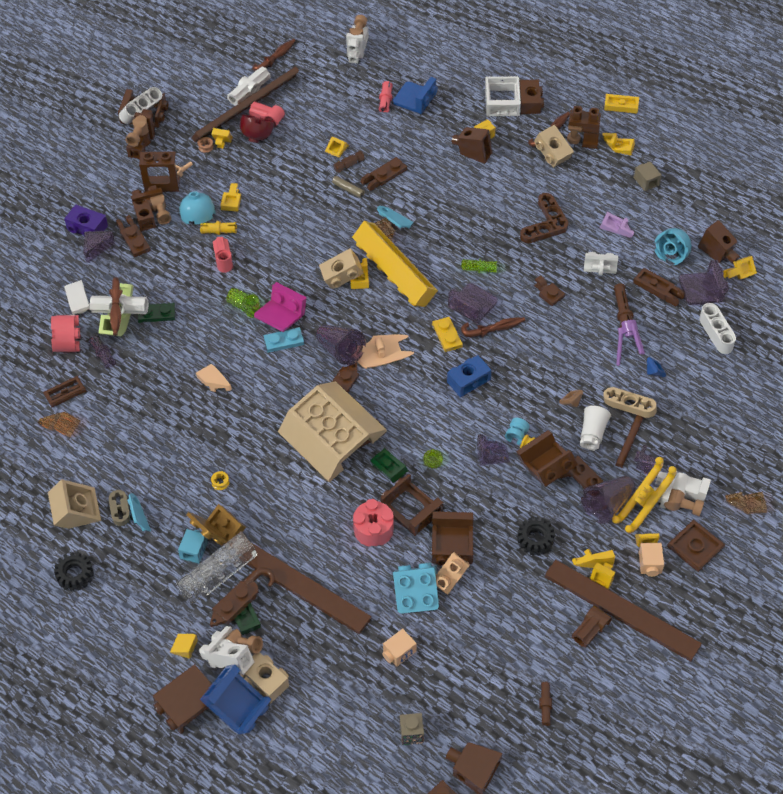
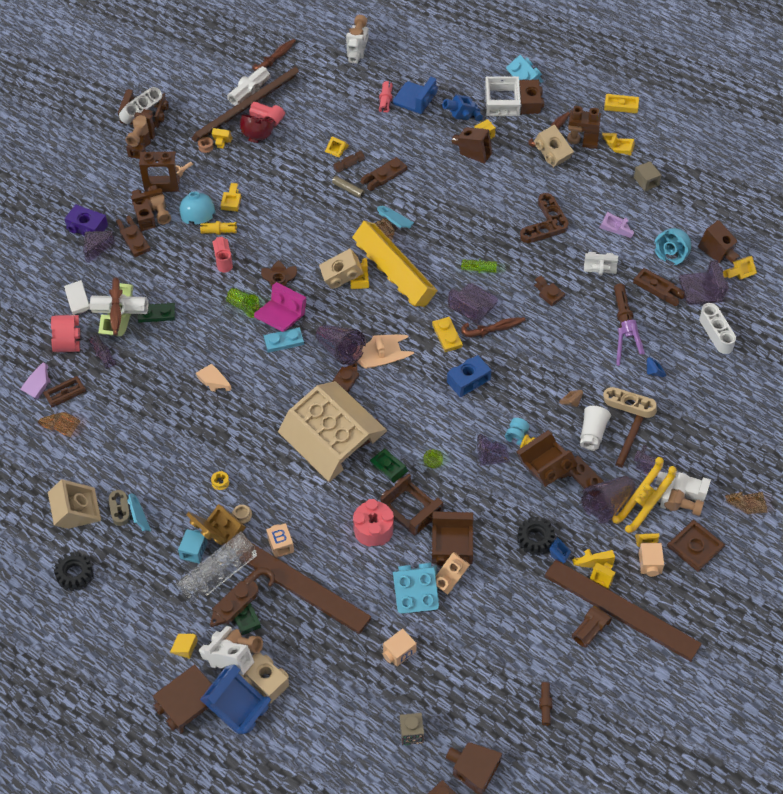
(37, 381): none -> lavender slope
(242, 513): none -> tan plate
(279, 272): none -> reddish brown plate
(280, 540): none -> light nougat brick
(462, 108): none -> blue piece
(522, 68): none -> medium azure bracket
(559, 550): none -> blue slope

